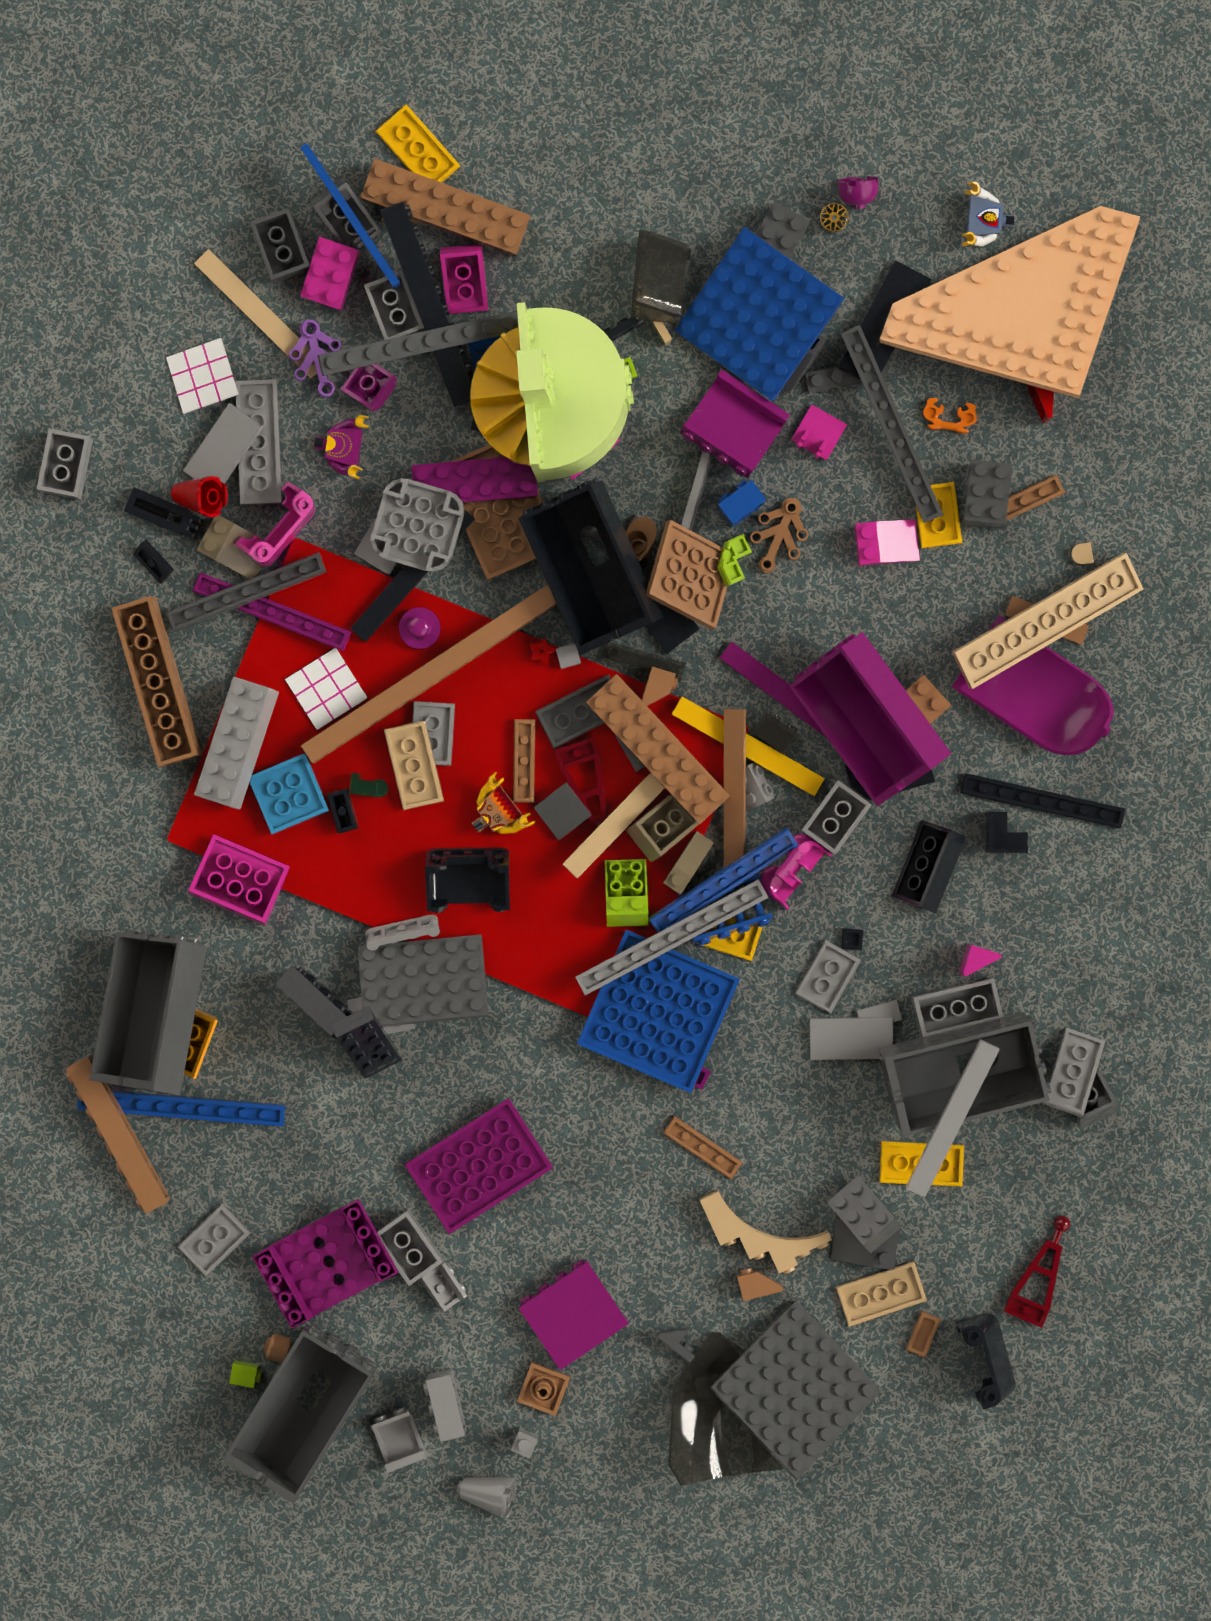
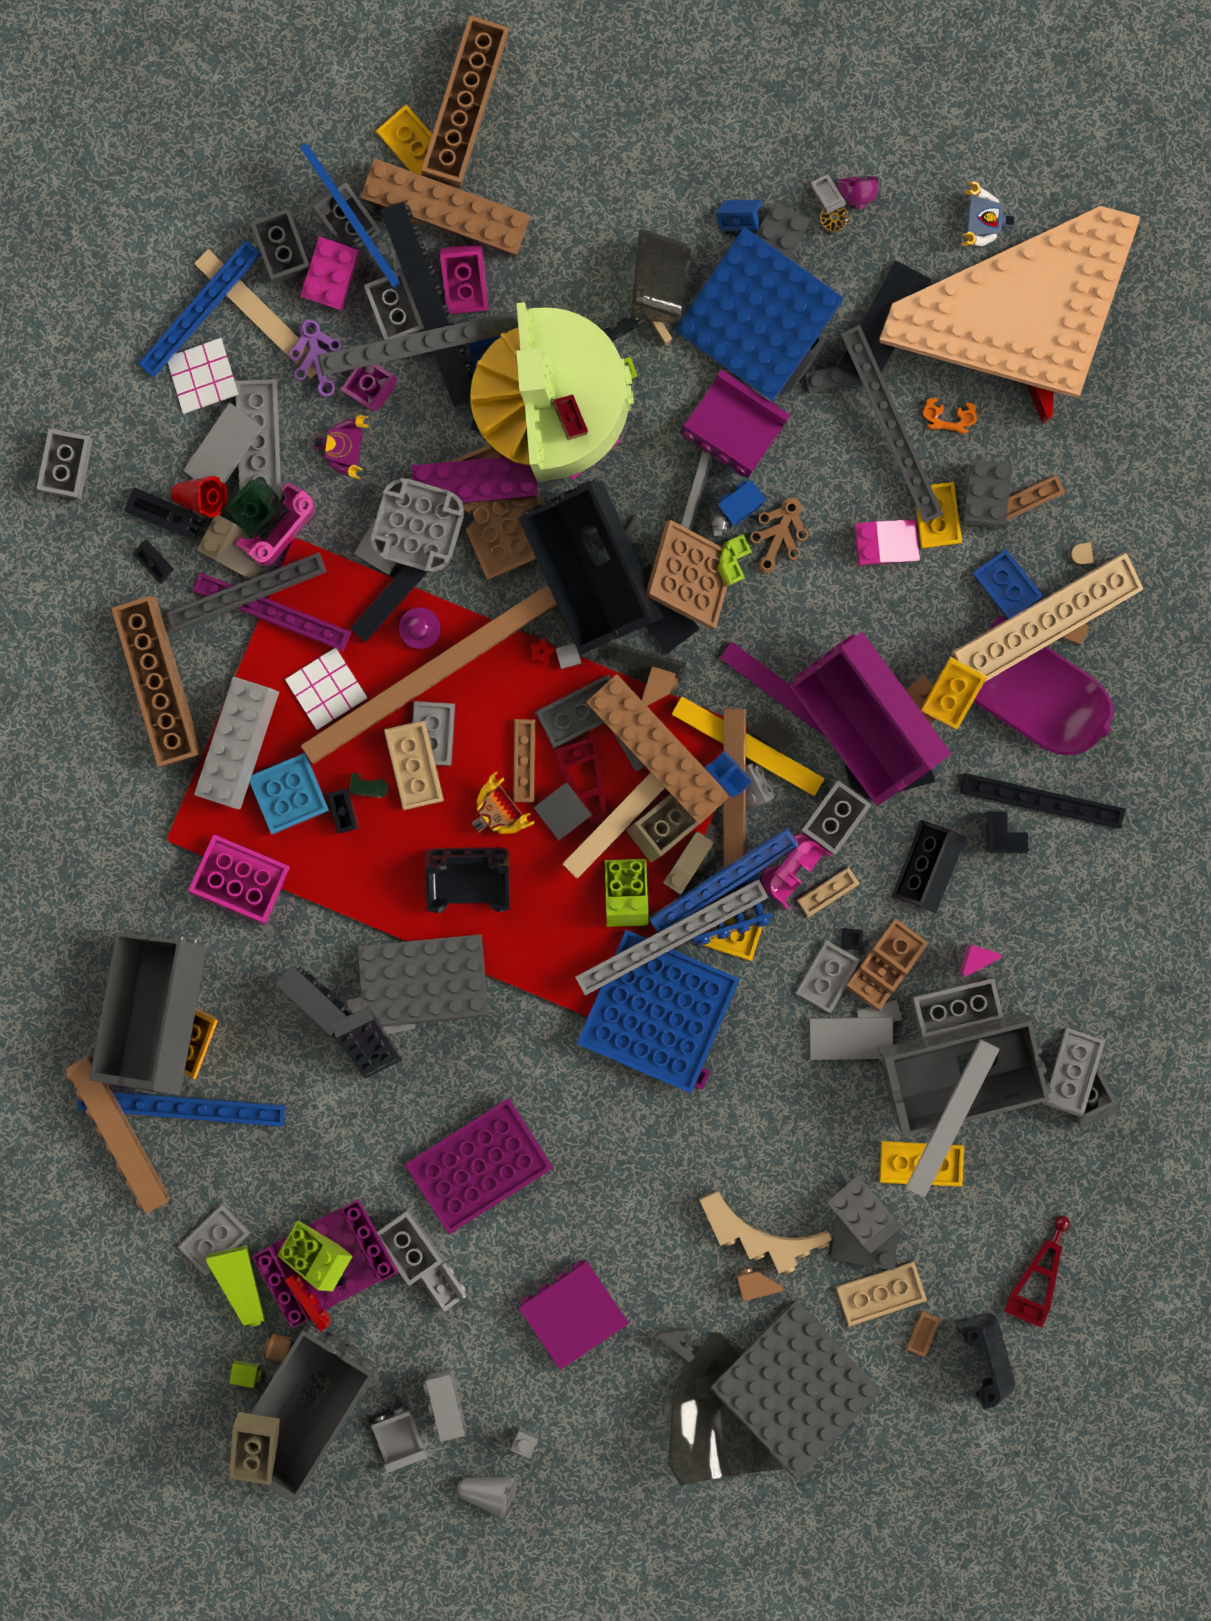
(199, 309): none -> blue tile
(237, 1280): none -> lime slope
(253, 1448): none -> dark tan slope
(255, 507): none -> clear green slope
(308, 1301): none -> red plate
(314, 1257): none -> lime slope
(401, 931): light grey plate -> none
(465, 101): none -> medium nougat brick
(543, 1388): medium nougat plate -> none
(570, 417): none -> dark red plate
(642, 535): medium nougat piece -> none
(702, 1147): medium nougat tile -> none
(719, 525): none -> light grey plate
(729, 774): none -> blue panel
(737, 214): none -> blue panel
(818, 432): dark pink plate -> none
(827, 193): none -> light grey tile
(828, 892): none -> tan tile
(886, 965): none -> medium nougat slope
(953, 693): none -> yellow tile
(1007, 584): none -> blue plate

